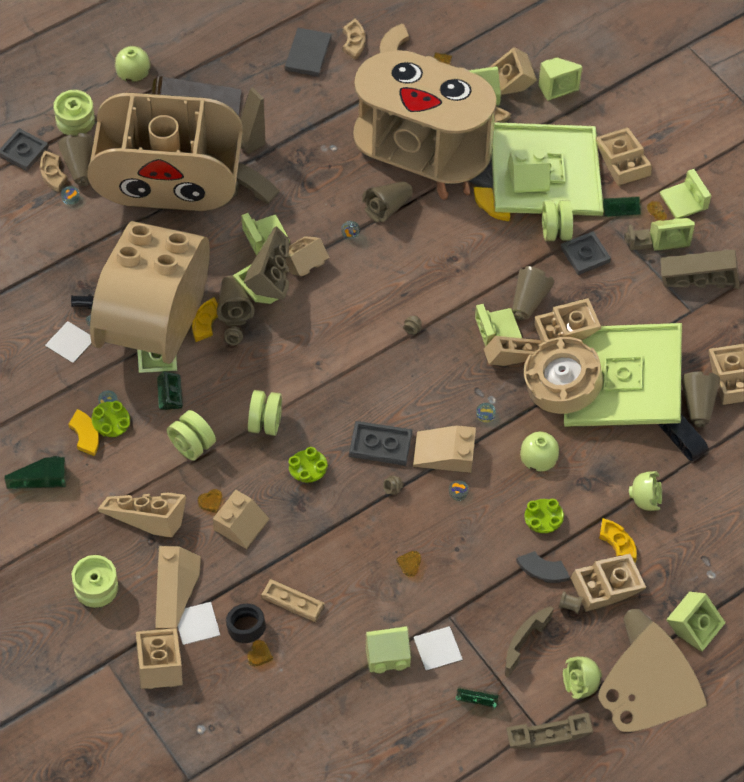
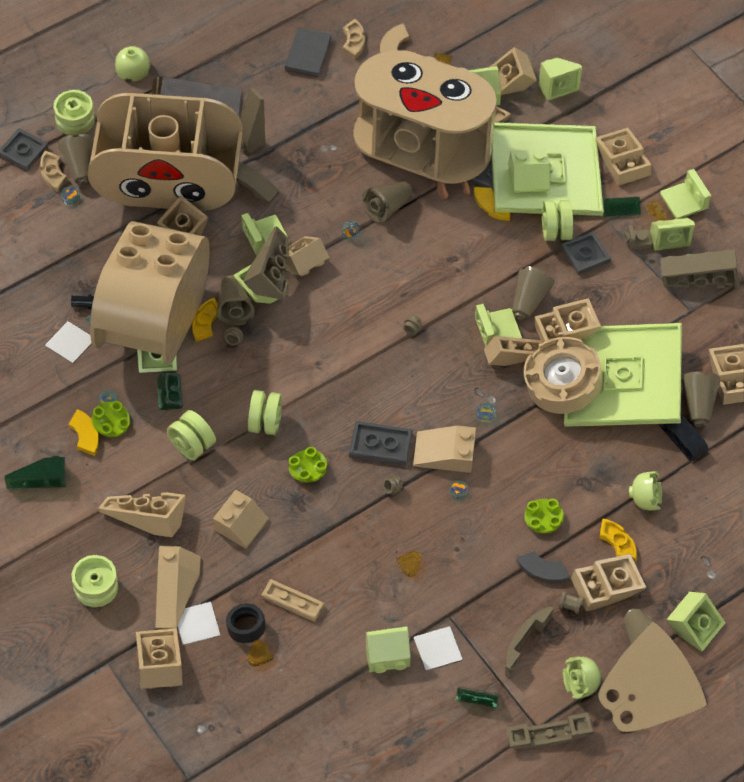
(184, 218): none -> tan slope
(210, 501): clear yellow tile -> none
(539, 451): yellowish green cylinder -> none

